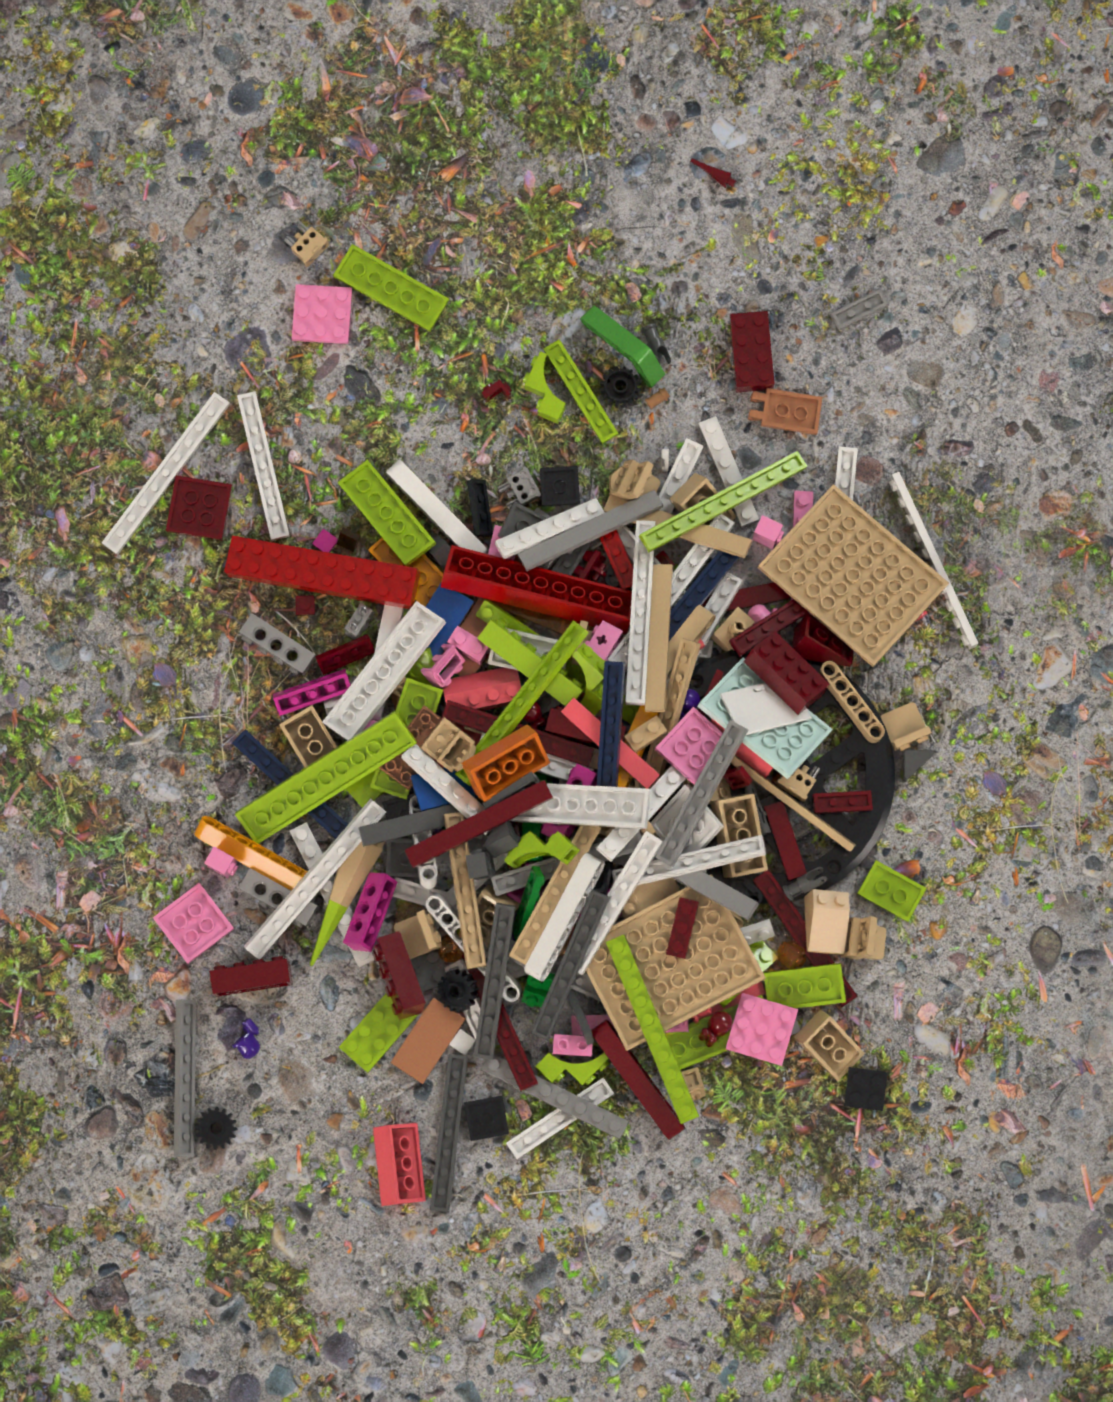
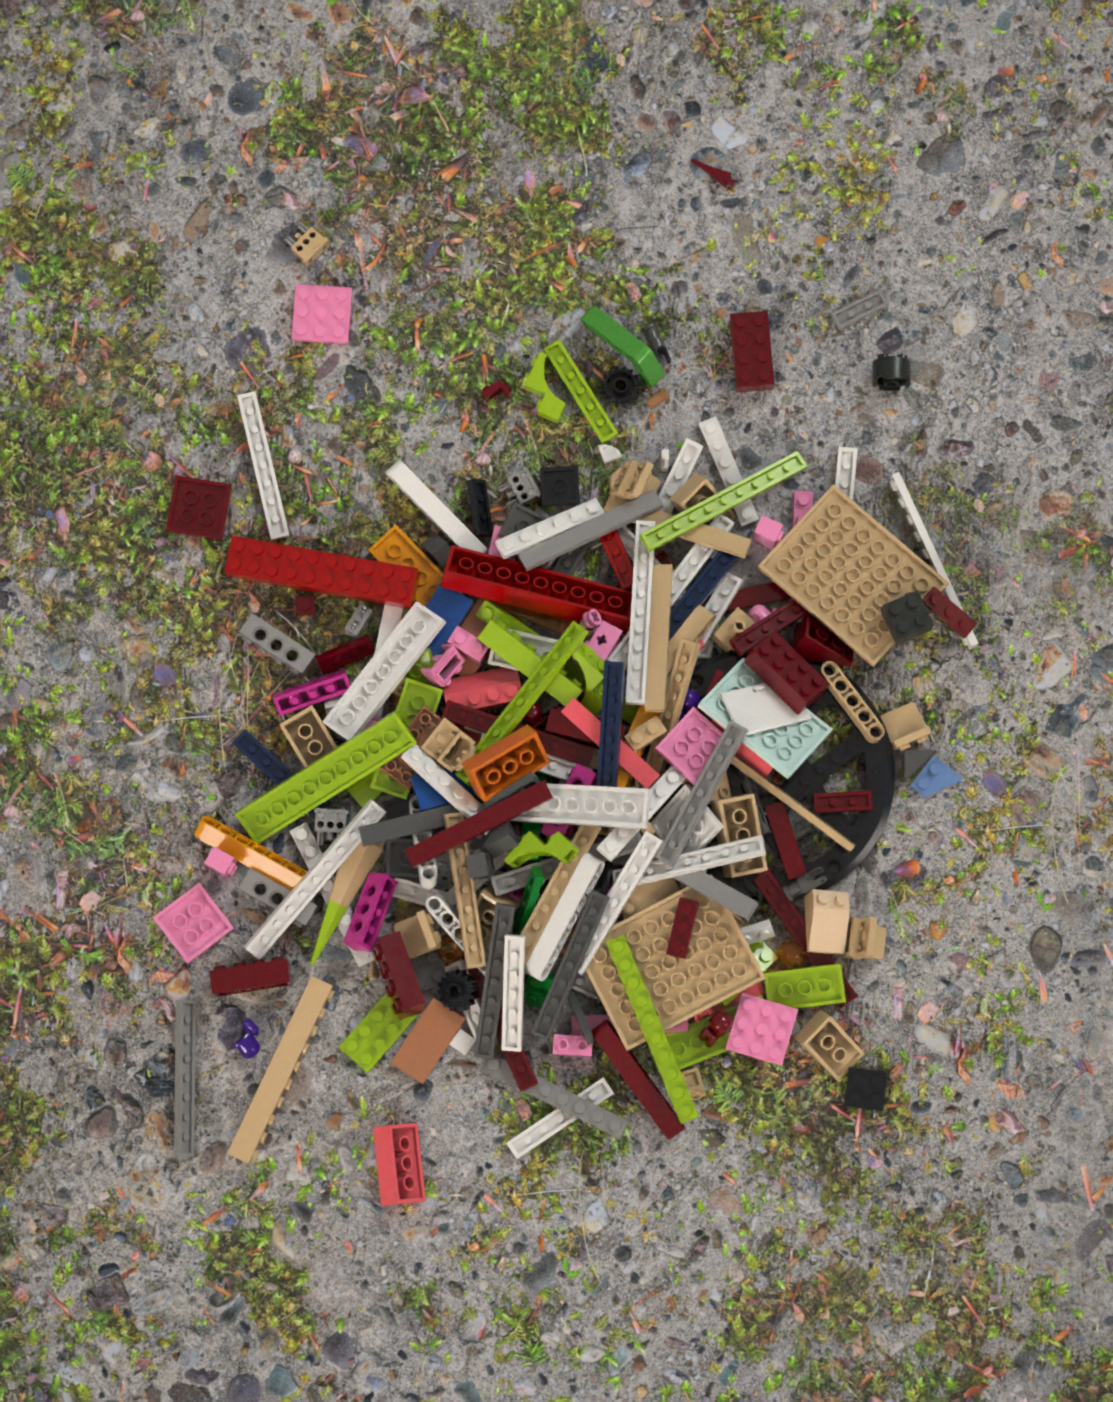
(165, 473): white plate -> none
(206, 1124): black gear -> none
(280, 1070): none -> tan brick
(325, 541): dark pink tile -> none
(326, 816): none -> light grey piece
(348, 539): dark brown tile -> none
(386, 513): lime plate -> none
(391, 287): lime plate -> none
(448, 1133): dark grey plate -> none
(486, 1118): black plate -> none
(513, 992): none -> white plate
(582, 1072): lime arch -> none
(592, 618): none -> bright pink bush
(594, 566): dark red hips -> none
(609, 453): none -> white tile
(737, 777): dark red bracket -> none
(787, 411): nougat tile -> none
(798, 788): tan piece -> none
(891, 372): none -> pearl dark grey brick
(891, 891): lime plate -> none
(907, 617): none -> pearl dark grey brick
(934, 778): none -> medium blue wing
(949, 612): none -> dark red plate

